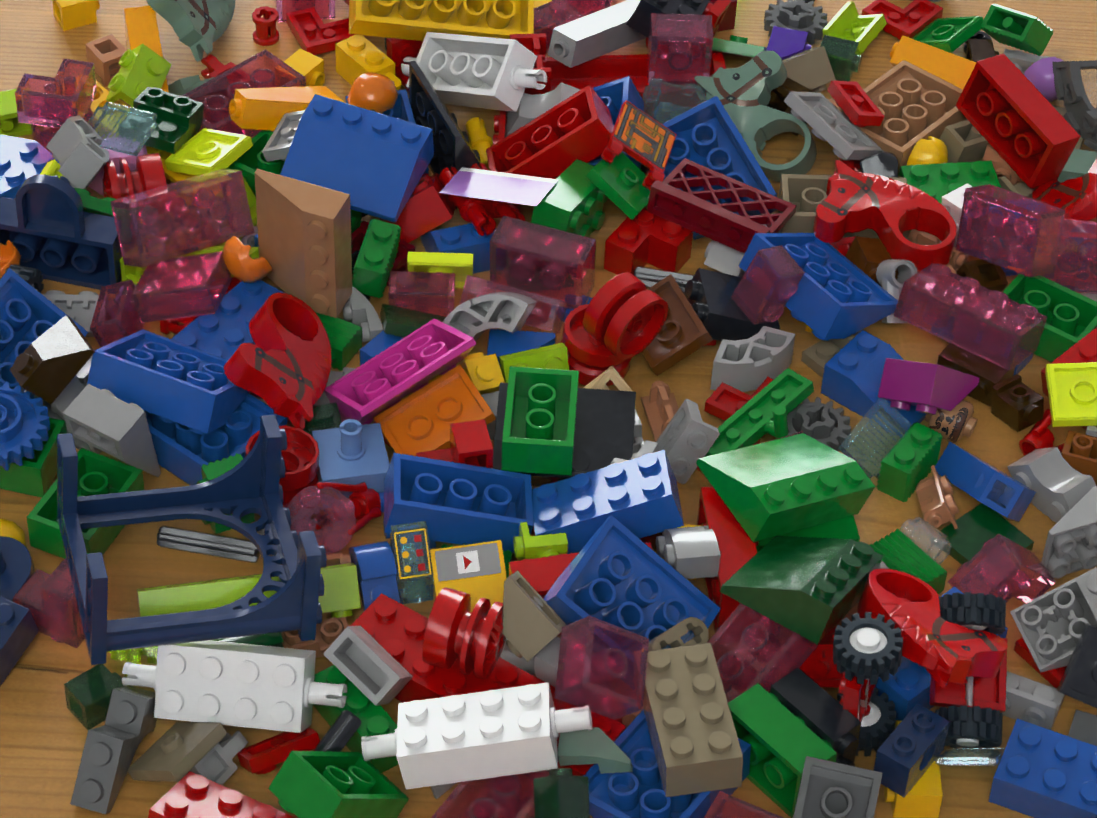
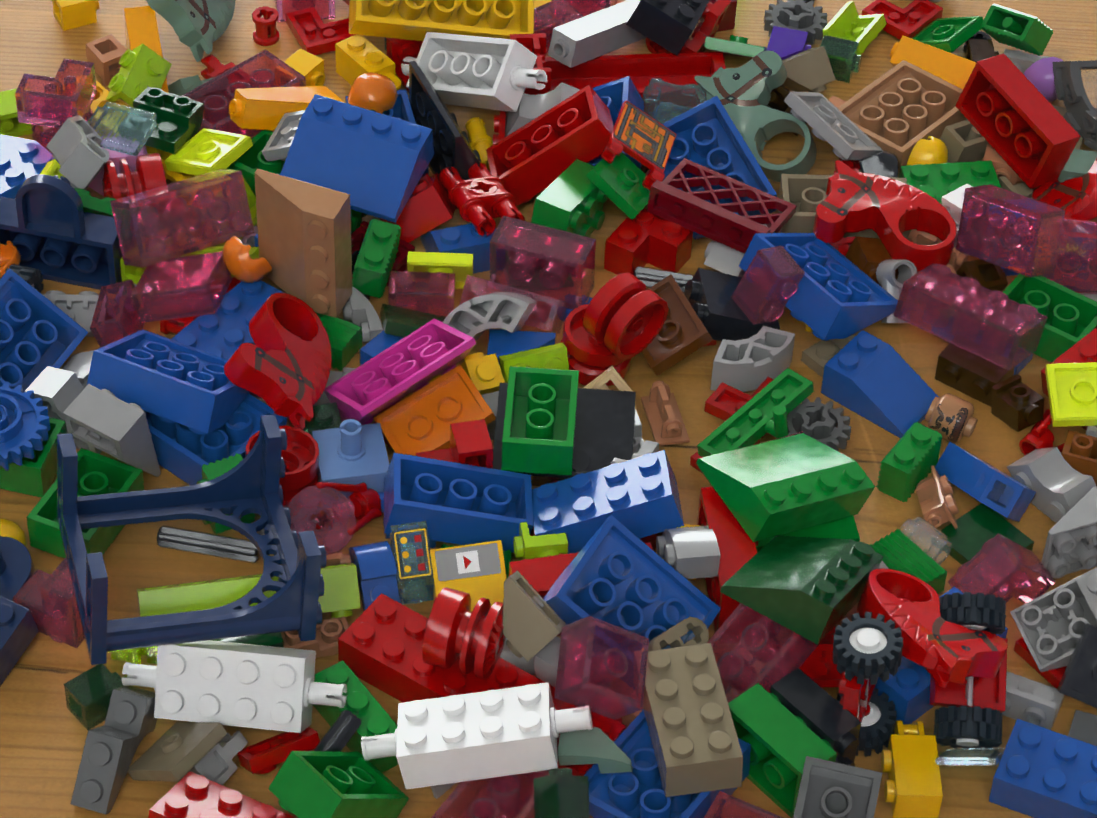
(52, 360): dark brown slope -> none
(367, 665): light grey piece -> none
(499, 186): sticker -> none
(679, 47): clear pink brick -> none
(686, 440): light grey bracket -> none
(855, 103): red plate -> none
(875, 436): clear light blue window -> none
(911, 749): dark blue brick -> none
(924, 386): magenta slope -> none

